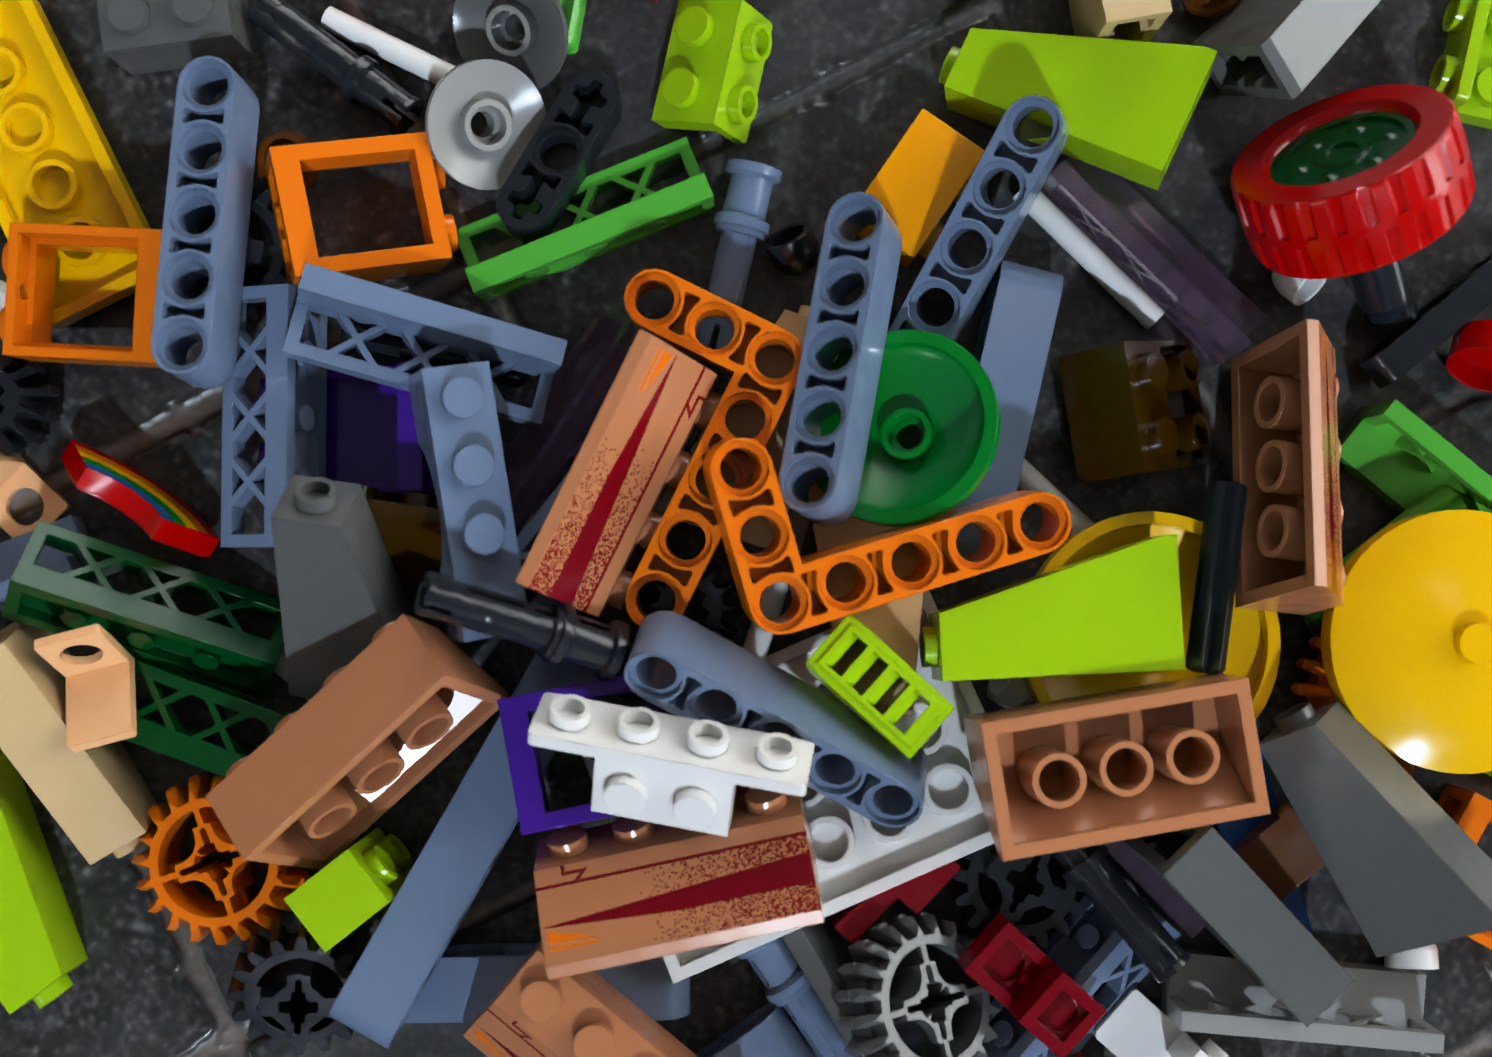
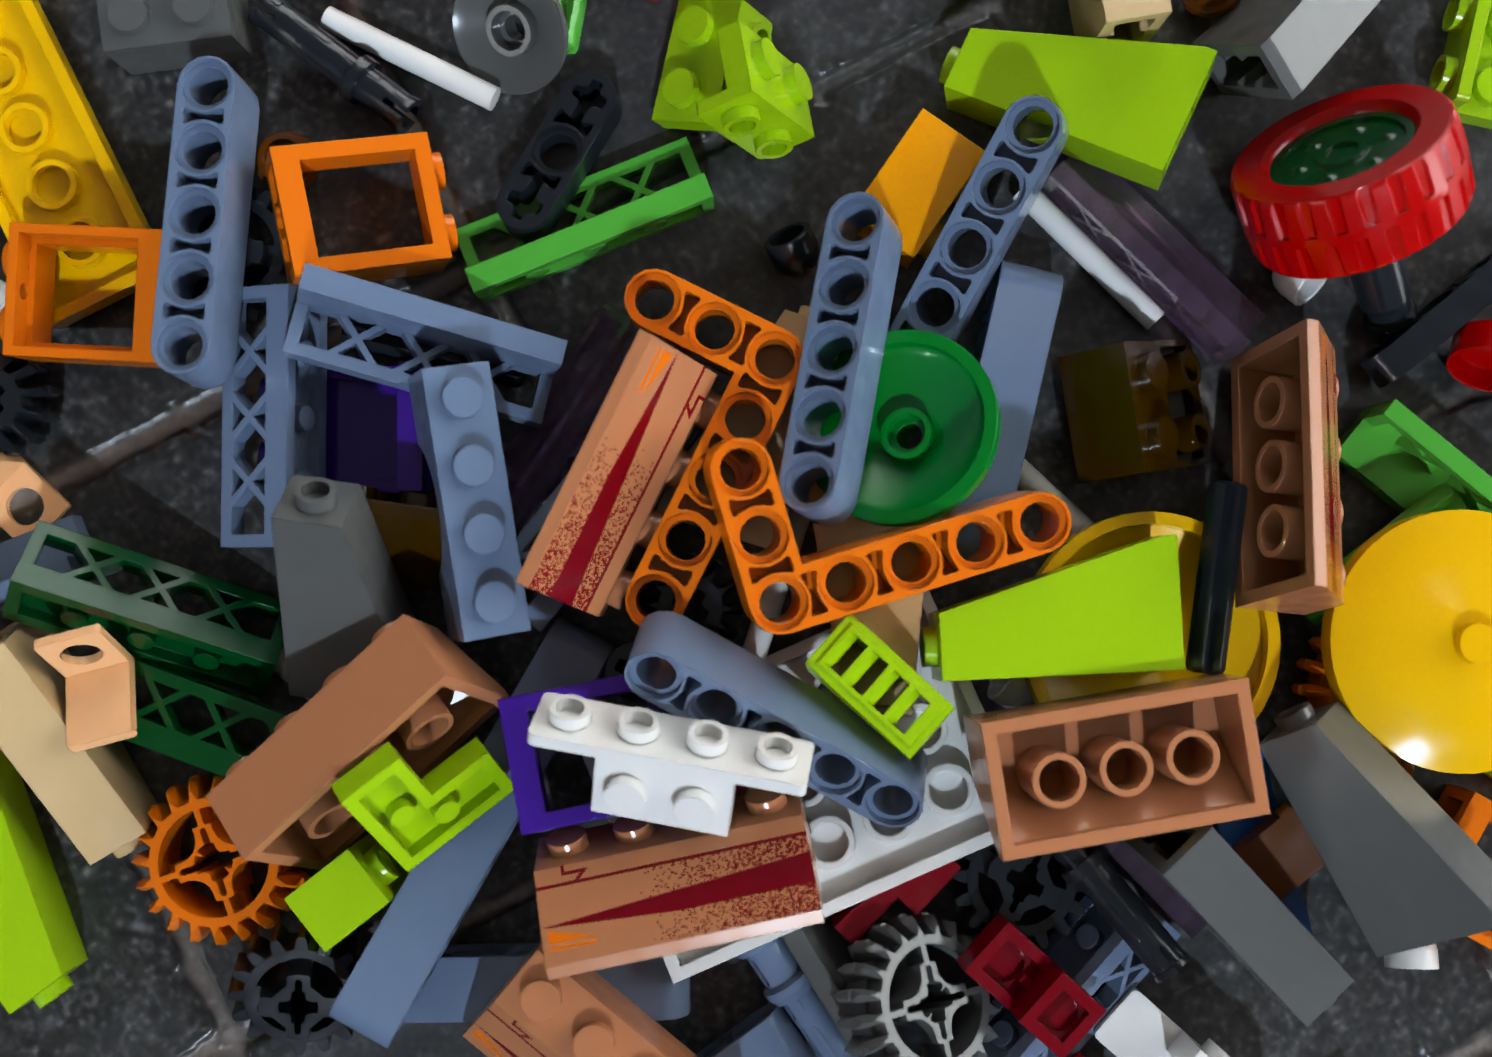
(140, 498): tile -> none
(416, 813): none -> lime plate
(512, 117): light grey dish -> none
(552, 631): black pin -> none
(741, 227): sand blue pin -> none
(764, 96): none -> lime bracket
(1376, 1011): light grey fence -> none

